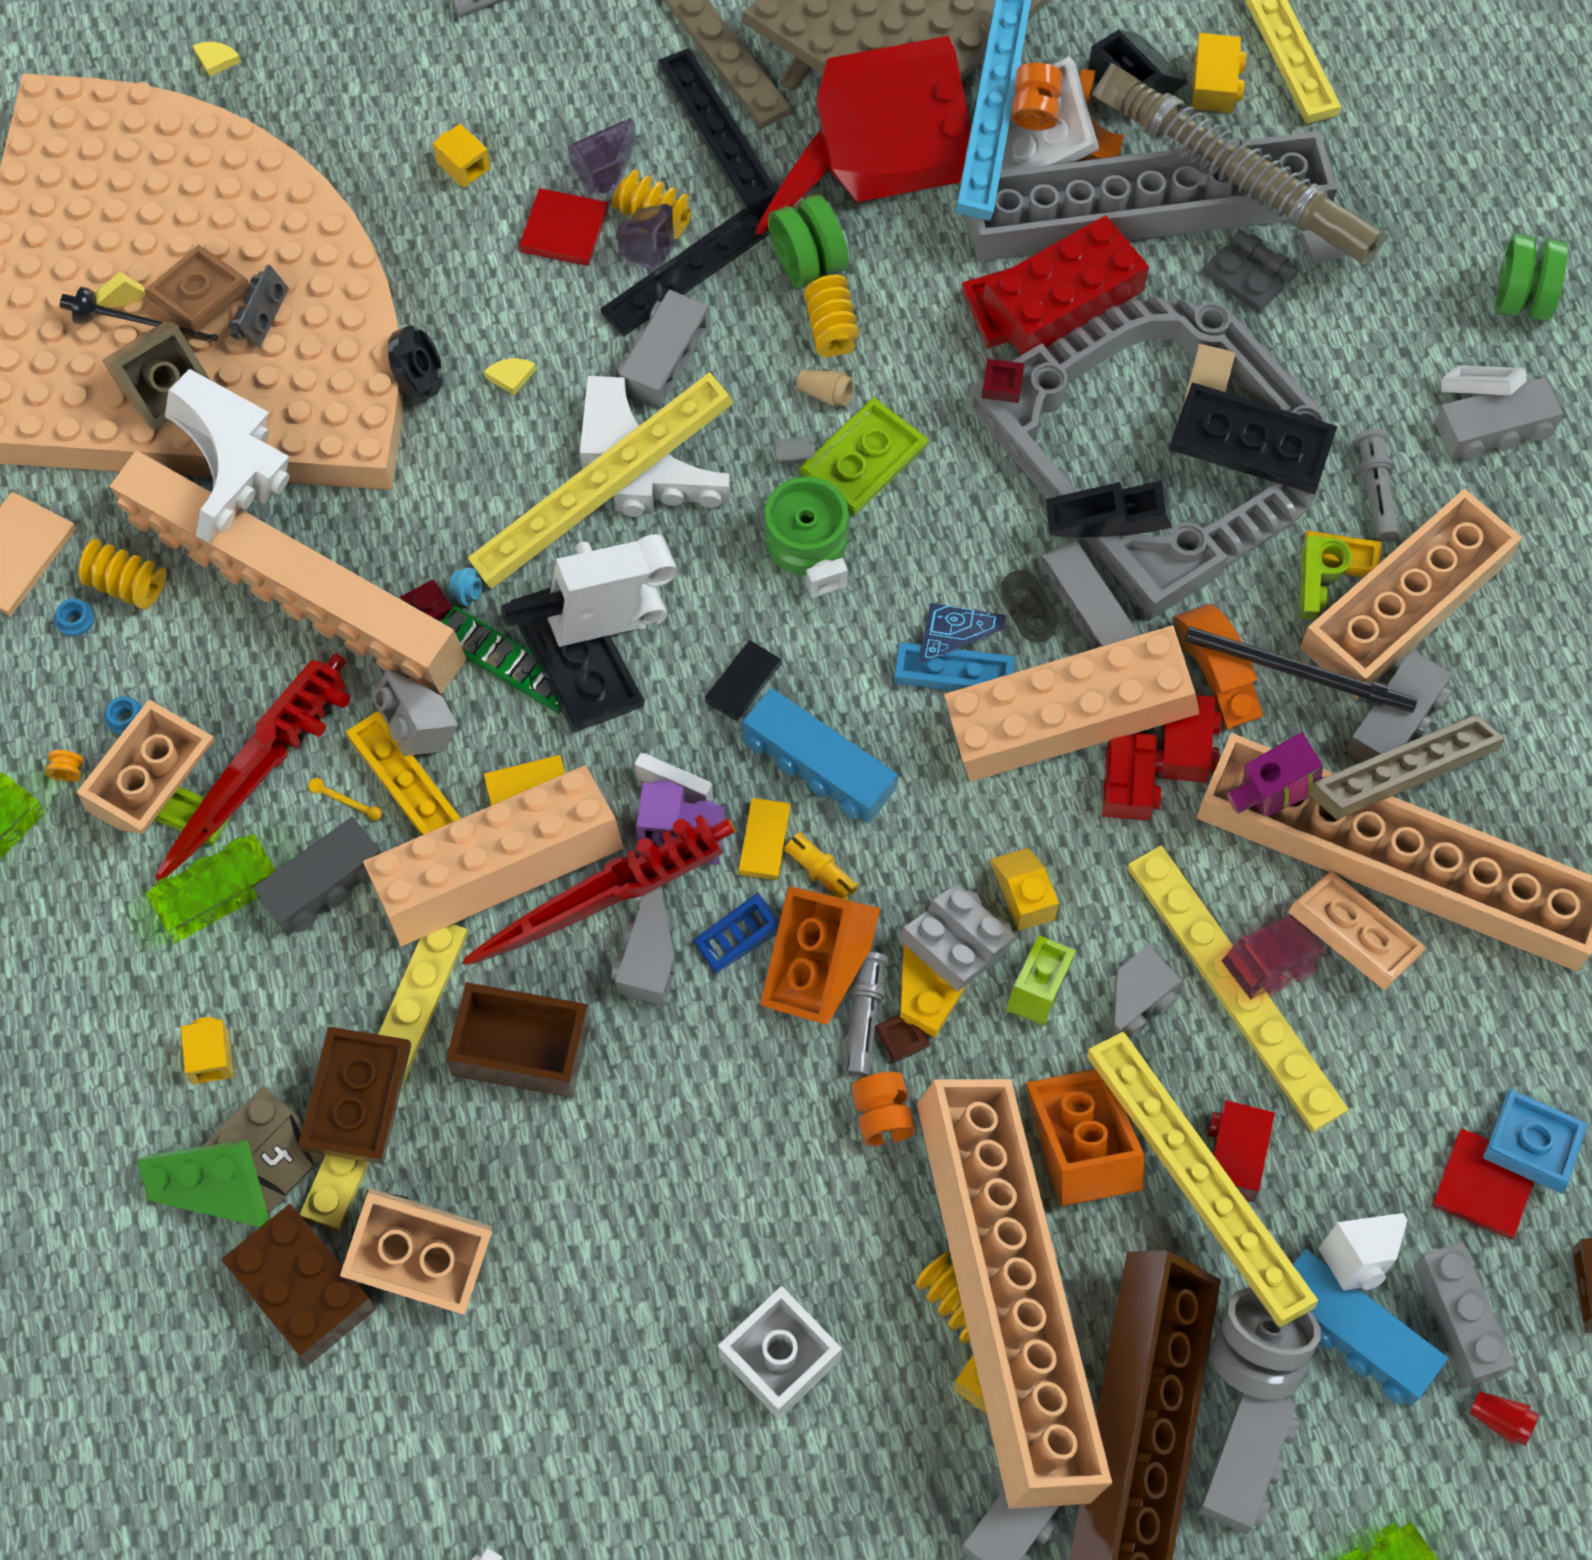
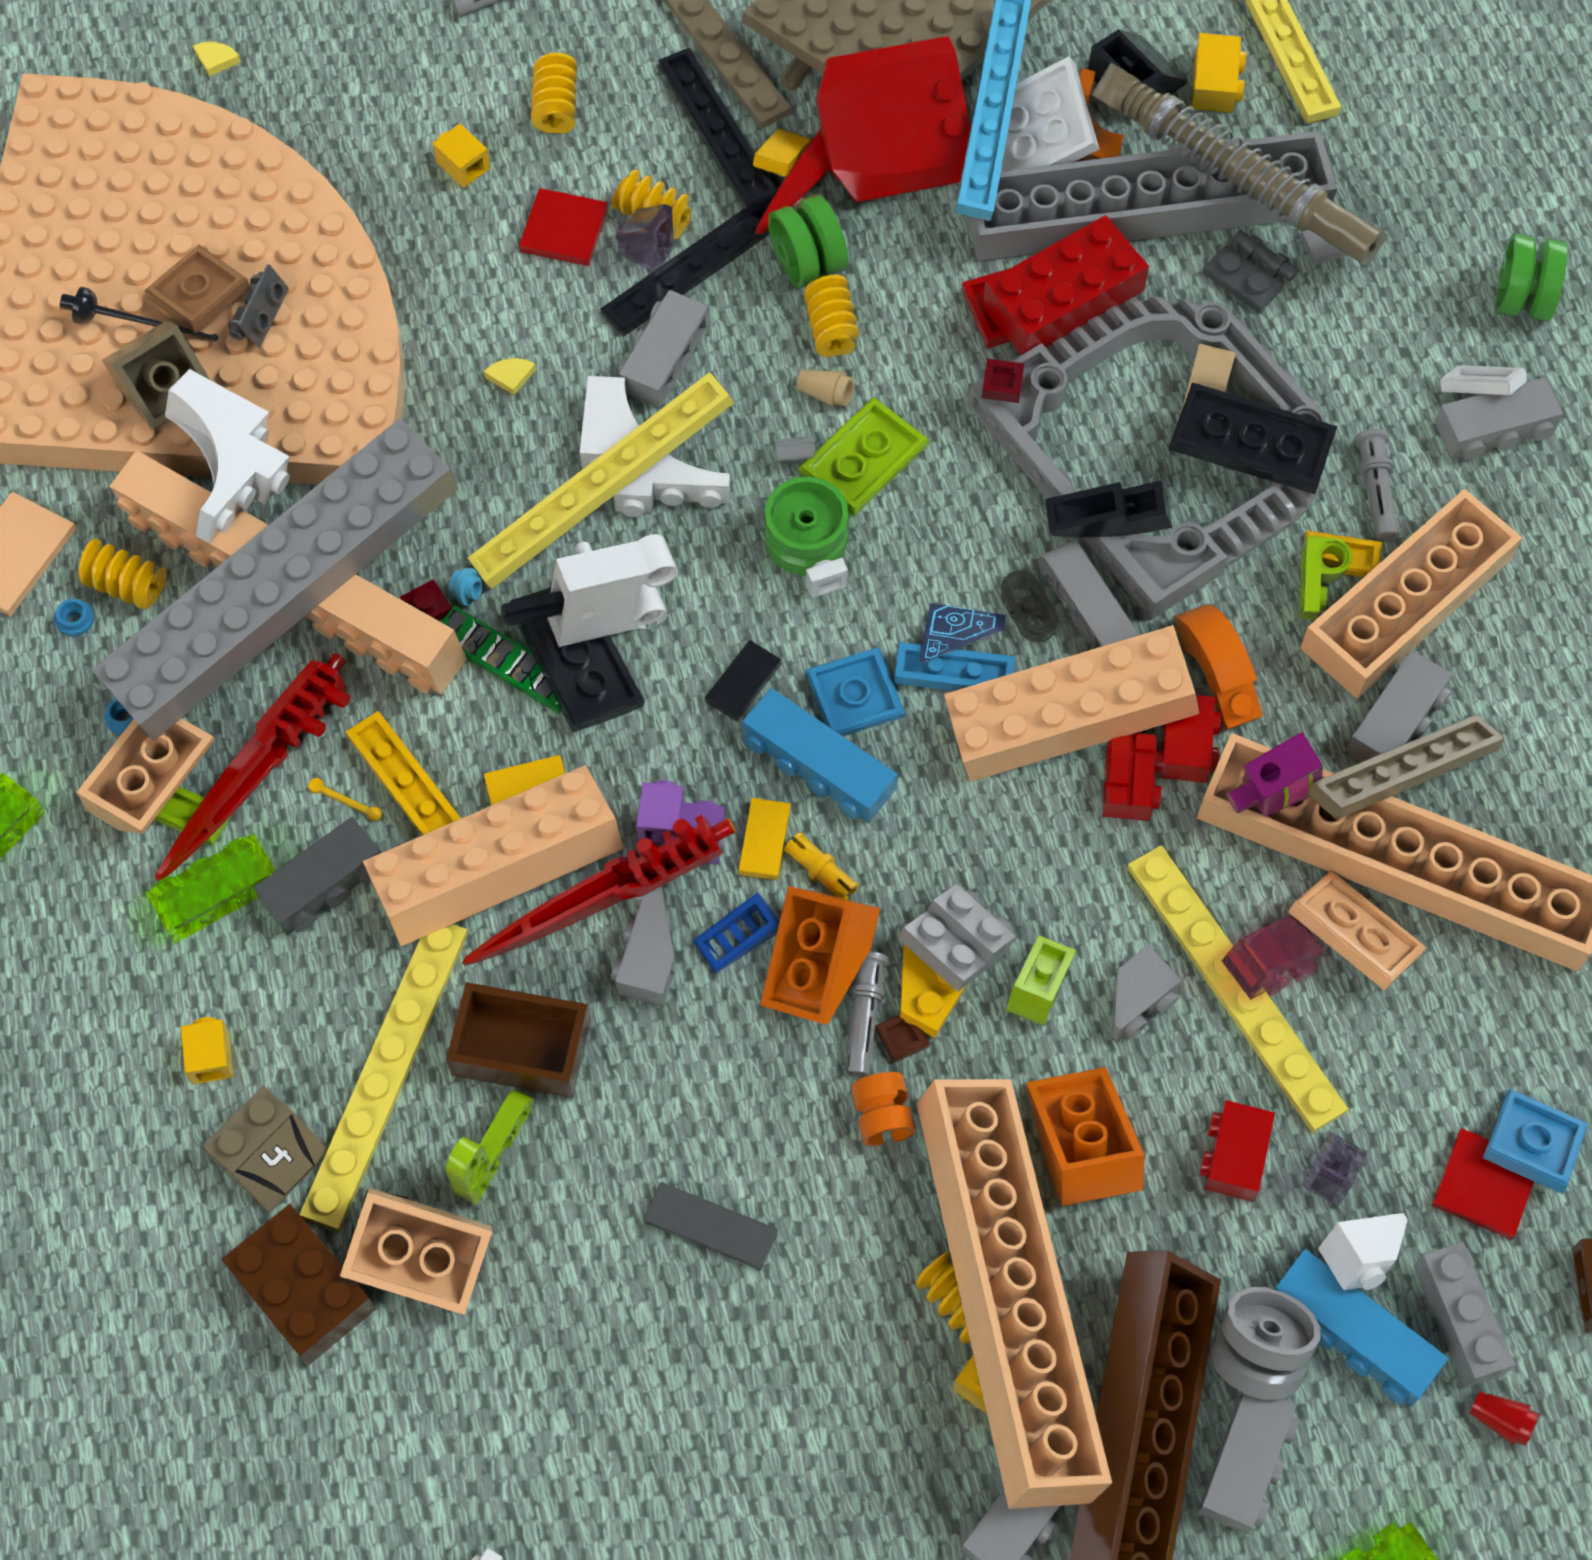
(64, 765): light orange bush -> none
(119, 292): light yellow tile -> none
(207, 1180): bright green wing -> none
(276, 579): none -> light grey brick
(355, 1095): reddish brown plate -> none
(414, 363): black tile -> none
(414, 715): light grey slope -> none
(474, 1164): none -> lime beam
(554, 93): none -> yellow piece
(603, 157): clear purple slope -> none
(652, 769): white tile -> none
(710, 1225): none -> dark grey tile
(780, 152): none -> yellow tile
(780, 1352): white brick -> none
(855, 692): none -> dark azure tile
(1026, 888): yellow slope -> none
(1036, 97): orange wheel -> none
(1202, 1180): light yellow plate -> none
(1334, 1169): none -> slope
(1374, 692): black bar -> none

